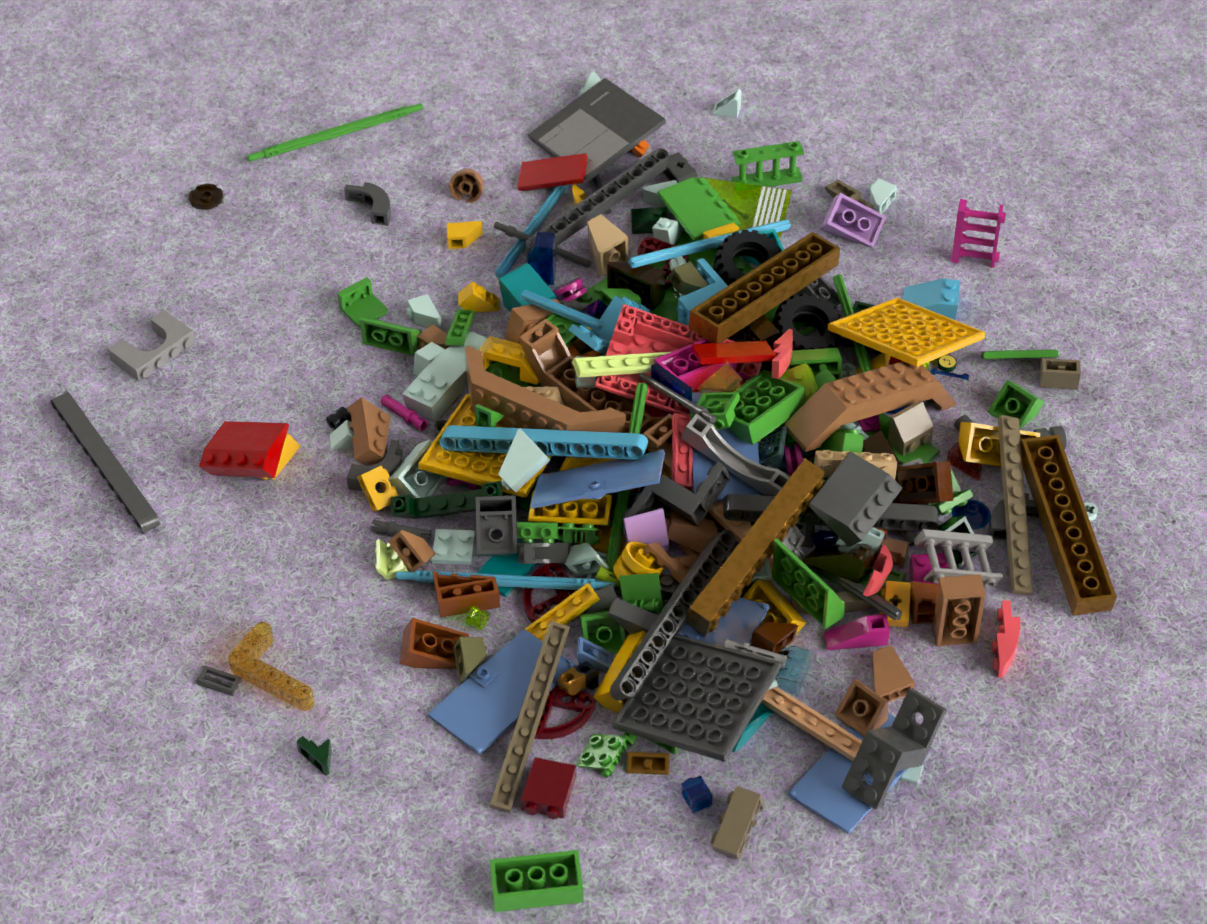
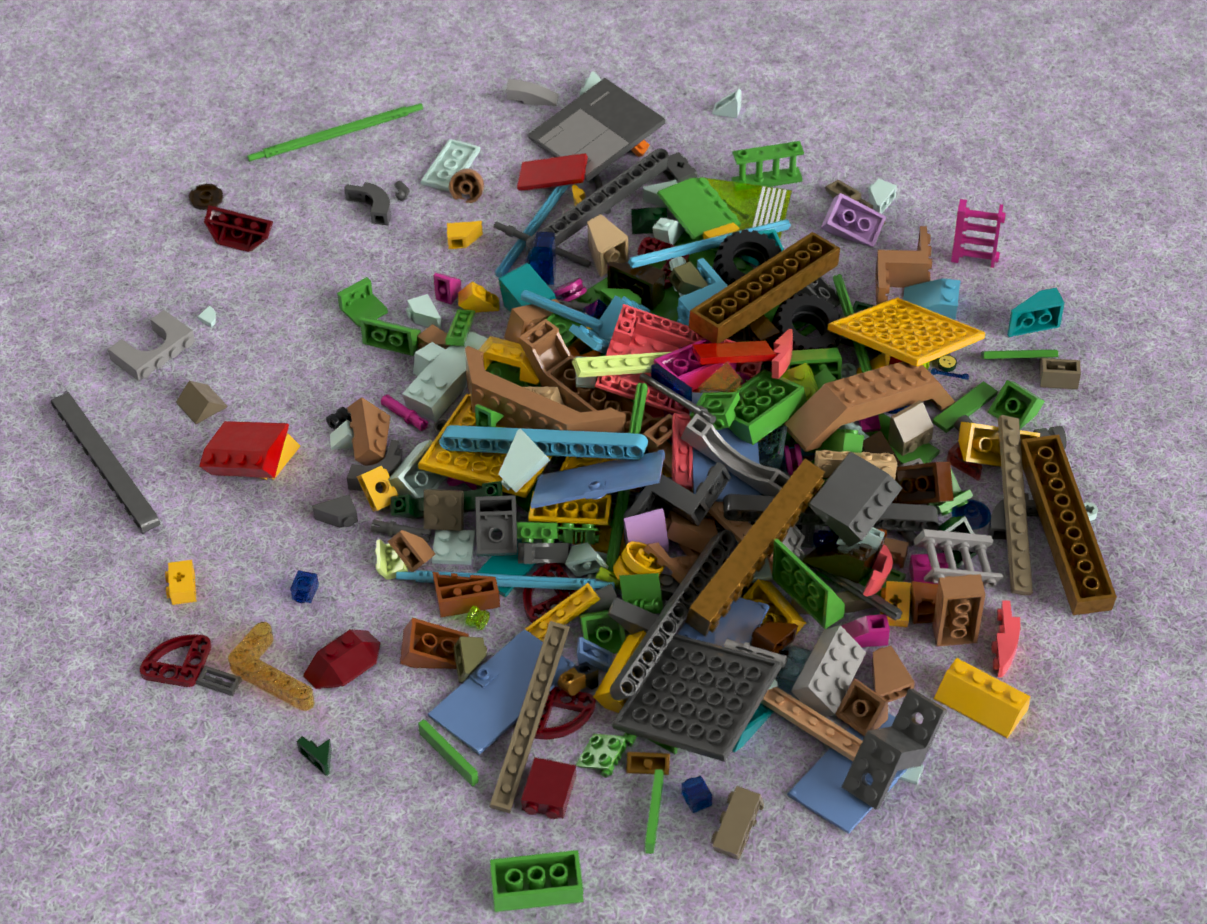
(181, 582): none -> yellow brick
(186, 669): none -> dark red beam
(199, 401): none -> dark tan slope
(208, 316): none -> light aqua tile
(236, 229): none -> dark red wedge
(304, 586): none -> clear blue brick
(336, 512): none -> dark grey slope
(343, 659): none -> dark red wedge
(403, 191): none -> dark grey arm
(444, 509): none -> dark tan plate
(446, 287): none -> dark pink slope
(450, 754): none -> bright green tile
(451, 159): none -> light aqua tile
(530, 93): none -> light grey slope
(654, 811): none -> bright green tile
(829, 671): none -> light grey brick
(903, 267): none -> medium nougat bracket
(965, 406): none -> bright green tile
(982, 698): none -> yellow slope
(1037, 313): none -> teal slope

